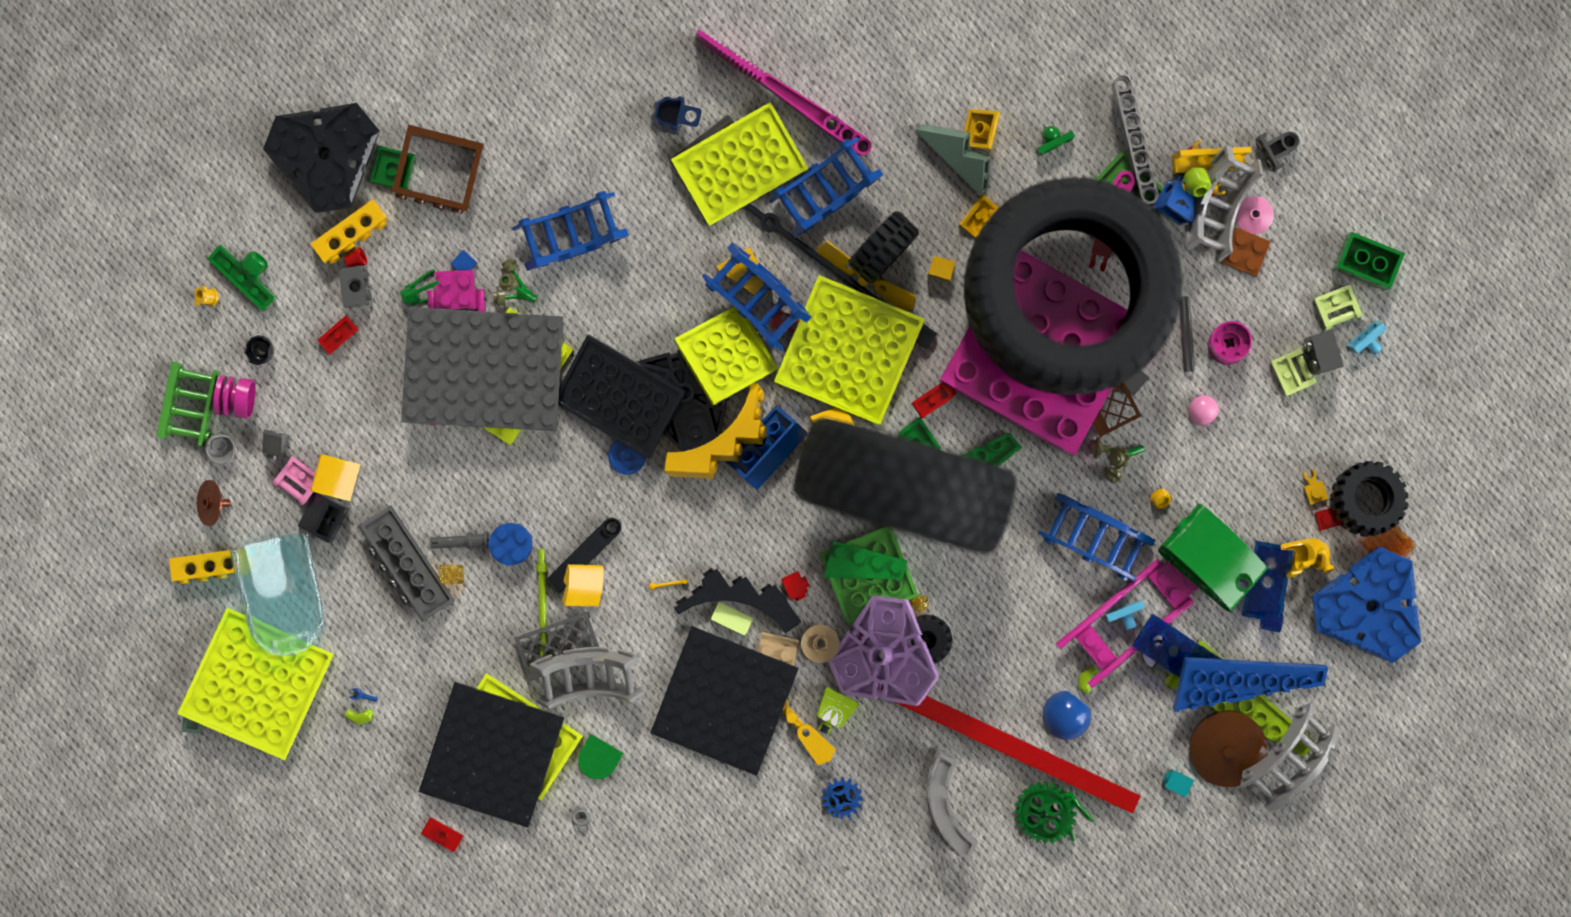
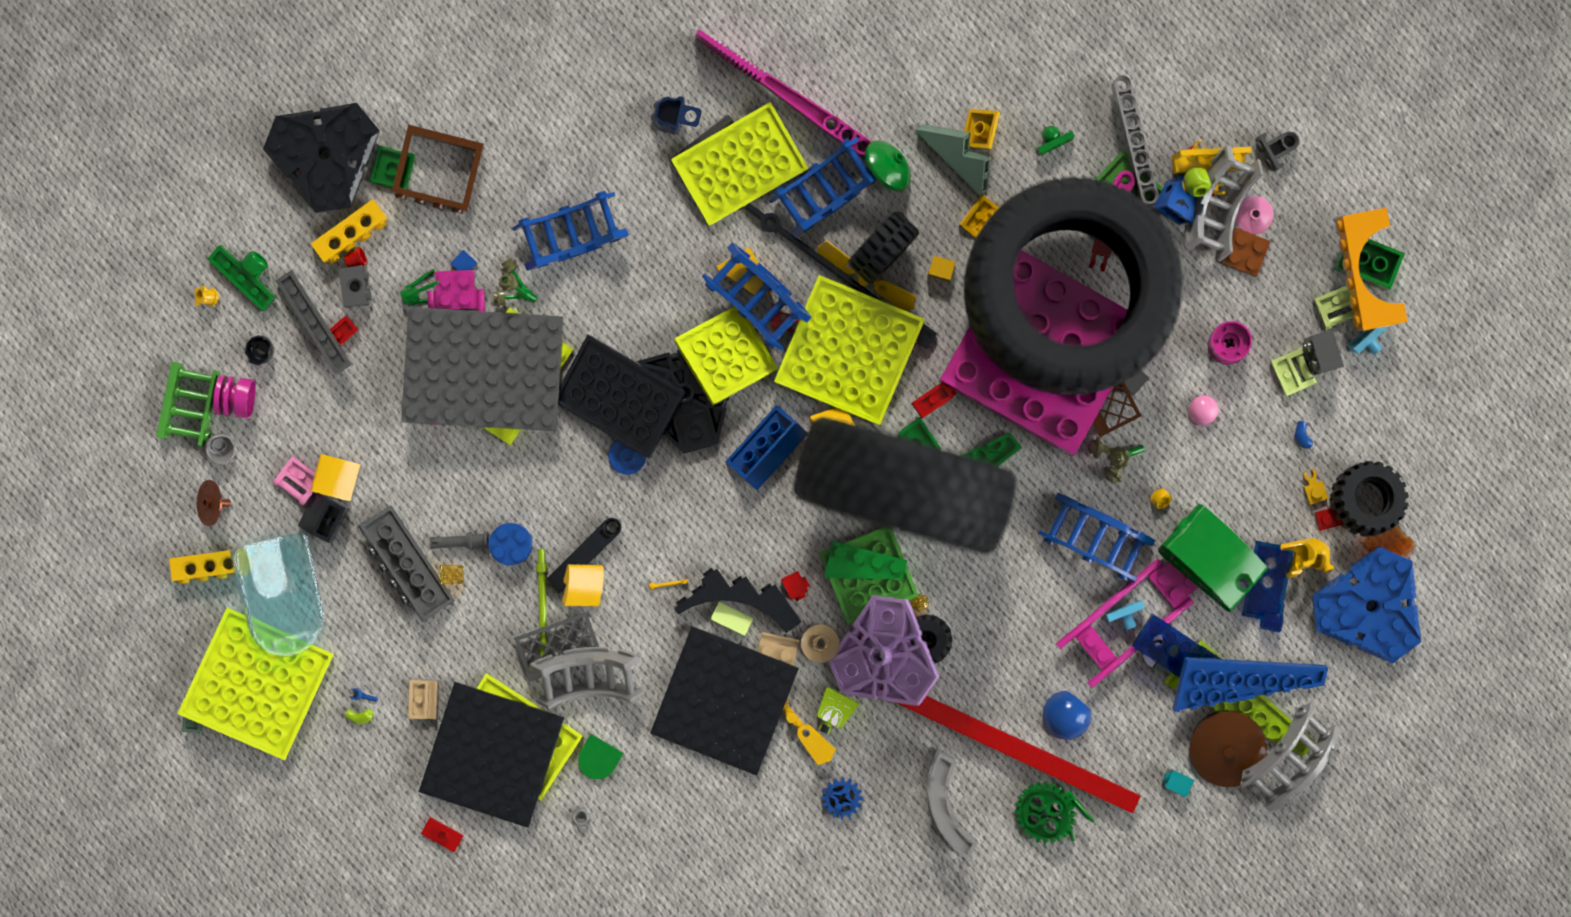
(274, 444): dark grey slope -> none
(313, 322): none -> dark grey plate
(423, 699): none -> tan plate
(726, 447): yellow arch -> none
(888, 165): none -> green dish
(1084, 677): lime arm -> none
(1187, 336): dark grey axle -> none
(1301, 437): none -> blue arm
(1367, 309): none -> light orange arch

